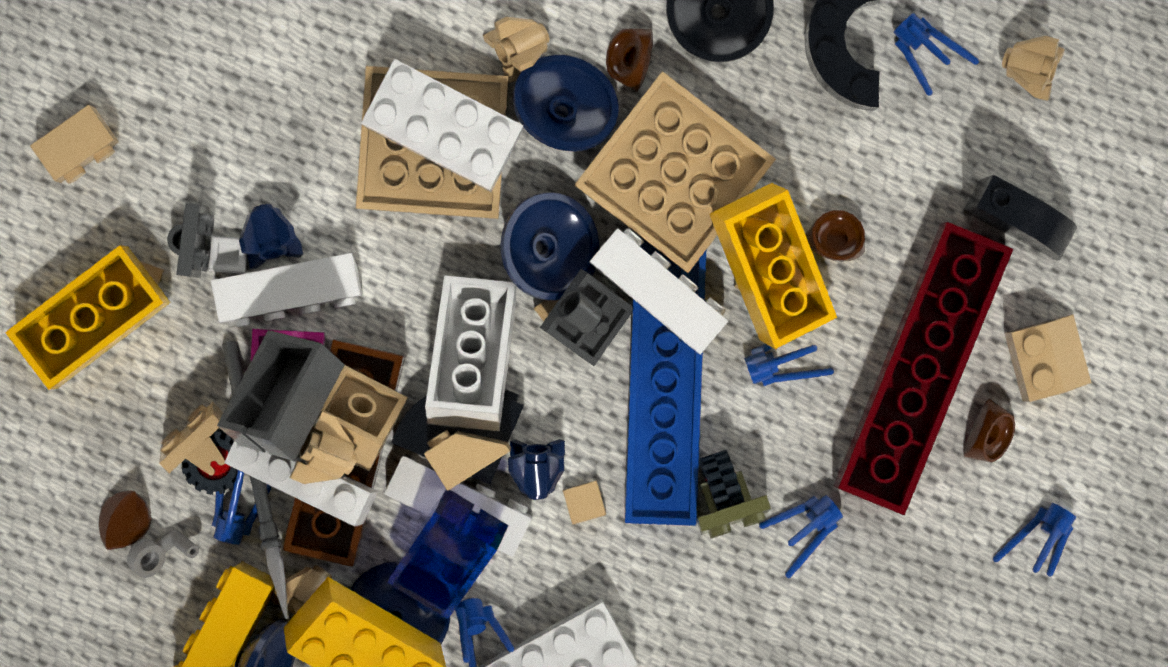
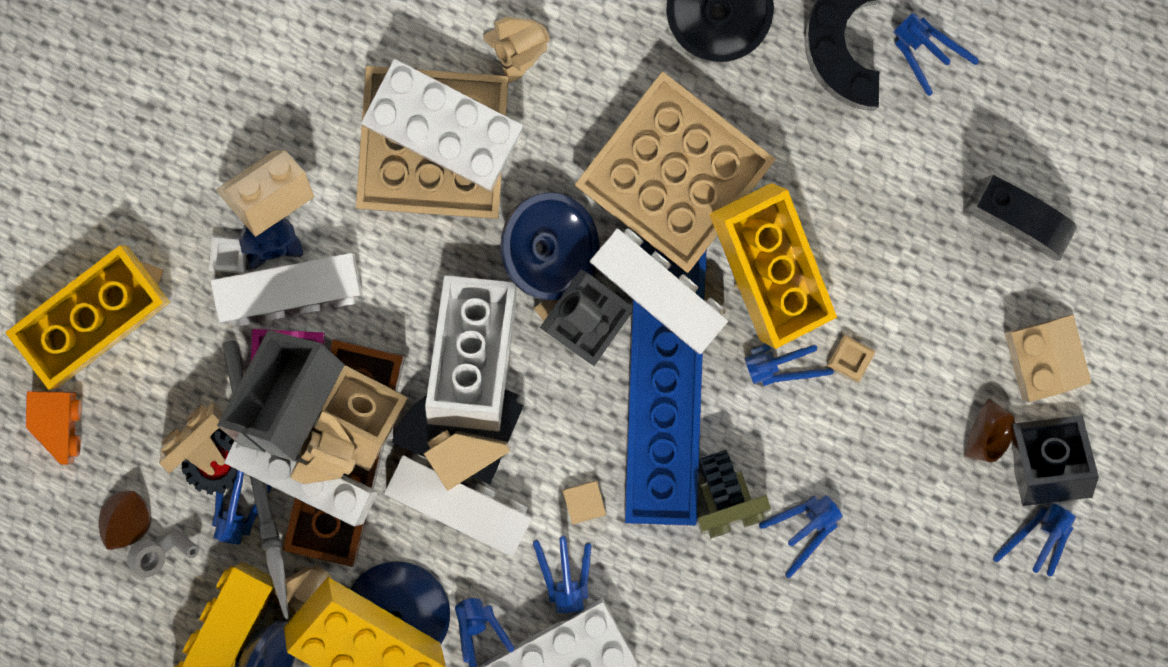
(52, 422): none -> orange slope
(75, 145): tan brick -> none
(195, 228): dark grey plate -> none
(267, 191): none -> tan slope
(447, 553): clear blue piece -> none
(536, 467): dark blue brick -> none
(568, 595): none -> blue plant
(569, 88): dark blue dish -> none
(630, 56): reddish brown piece -> none
(837, 236): reddish brown piece -> none
(851, 358): none -> tan tile
(923, 367): dark red brick -> none
(1034, 64): tan brick -> none
(1053, 460): none -> black slope

